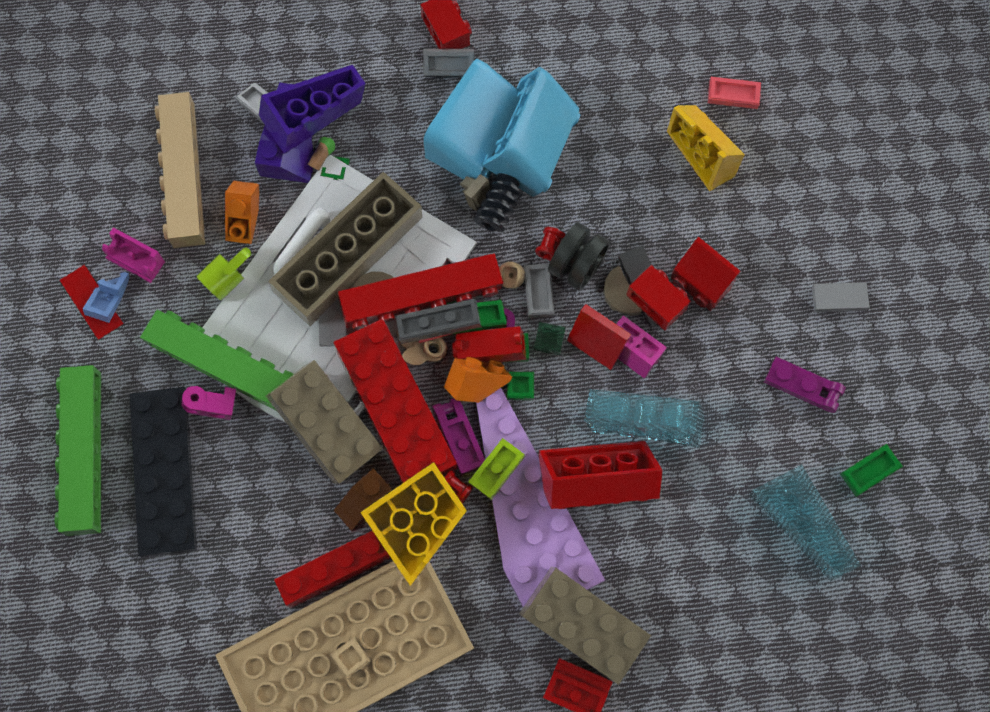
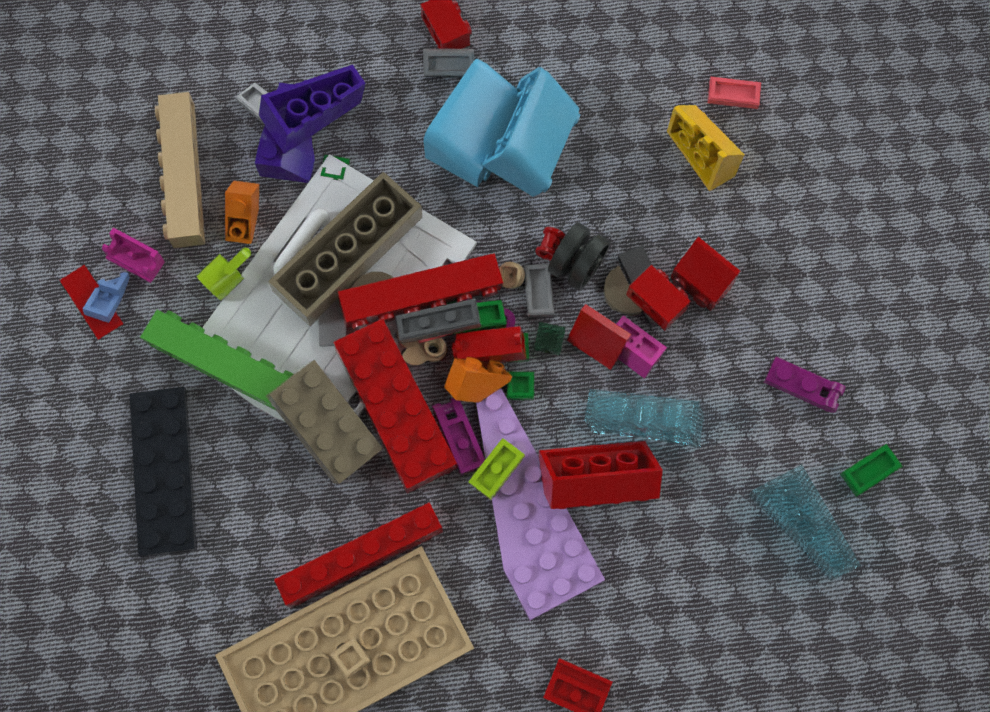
(79, 451): bright green brick -> none
(209, 404): dark pink leg -> none
(324, 148): medium nougat arm -> none
(360, 497): reddish brown slope -> none
(415, 520): yellow wedge -> none
(460, 489): red bush -> none
(475, 190): dark tan tile -> none
(497, 203): black piece -> none
(585, 624): dark tan brick -> none
(840, 297): light grey tile -> none

